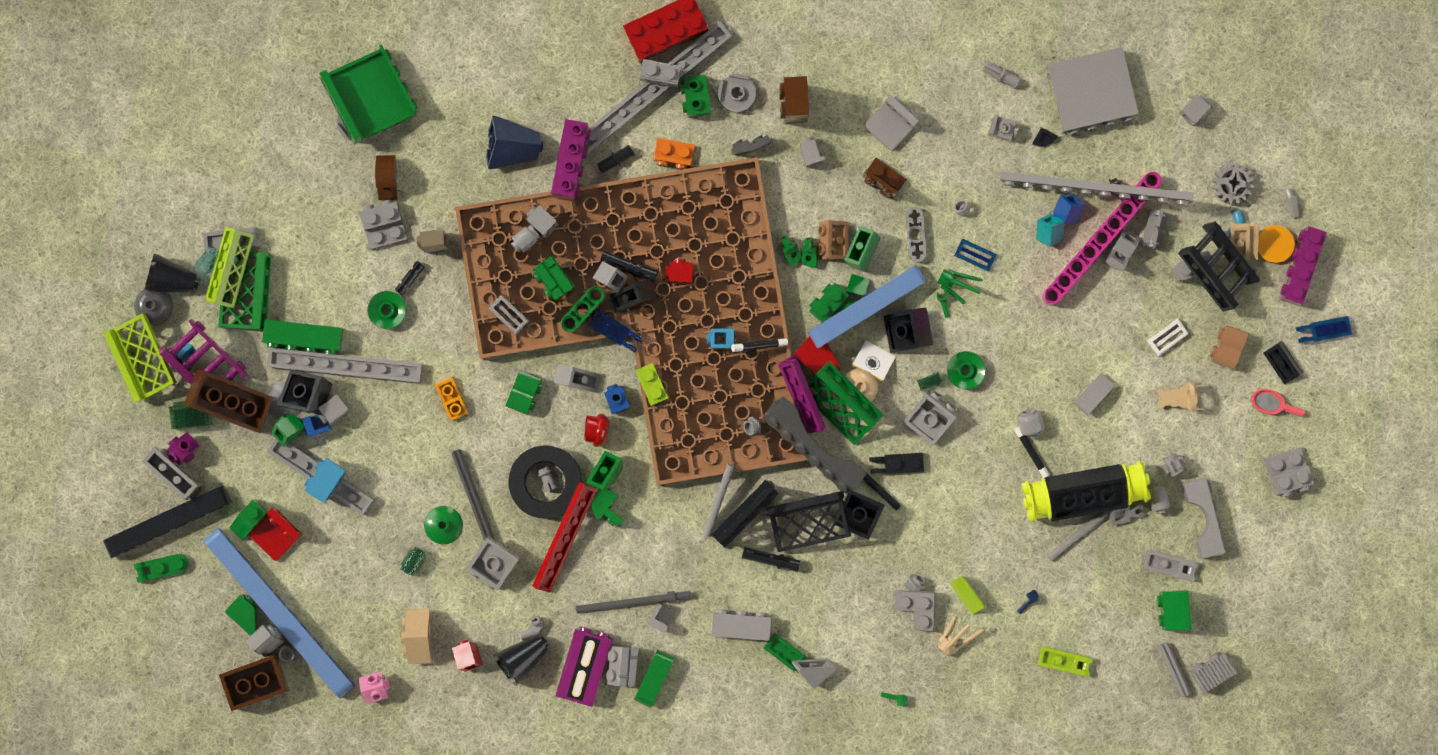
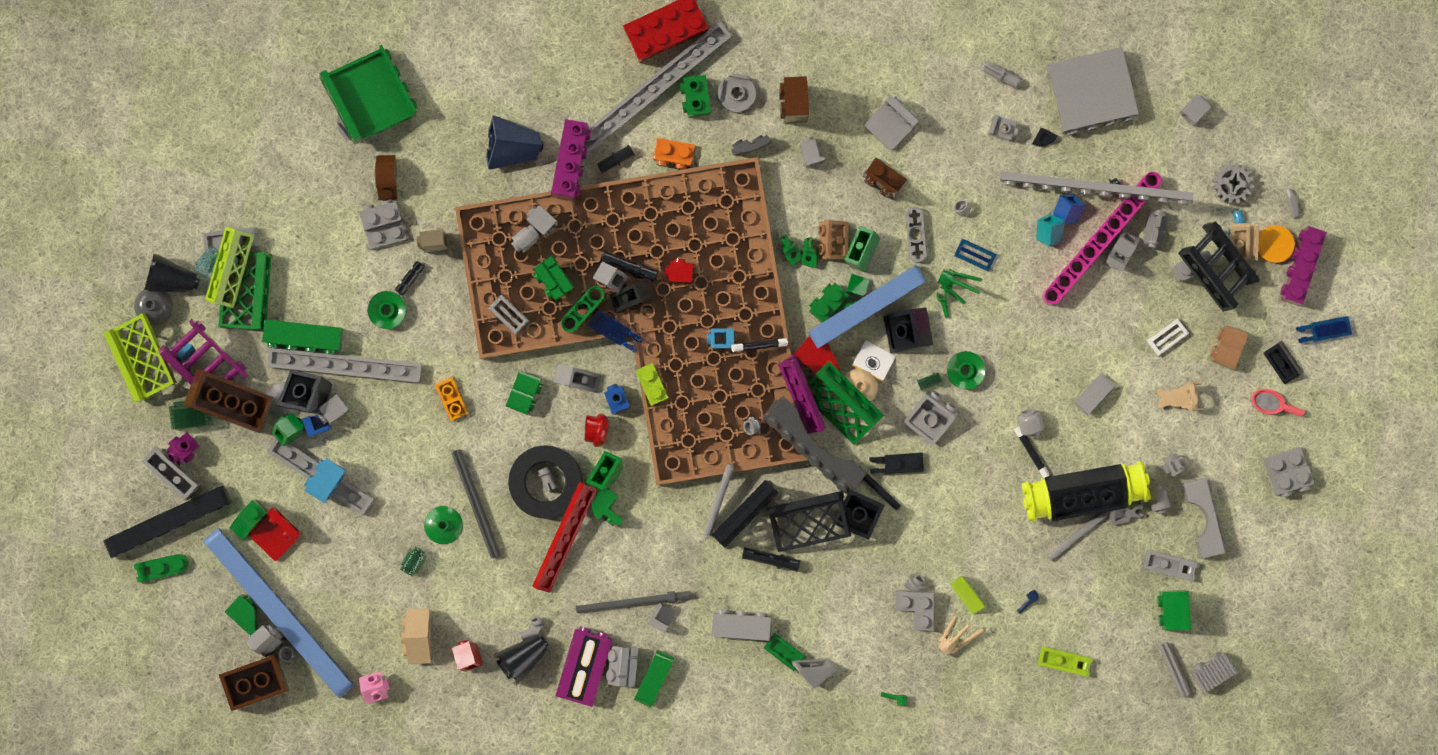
(492, 563): light grey plate -> none
(660, 73): light grey brick -> none

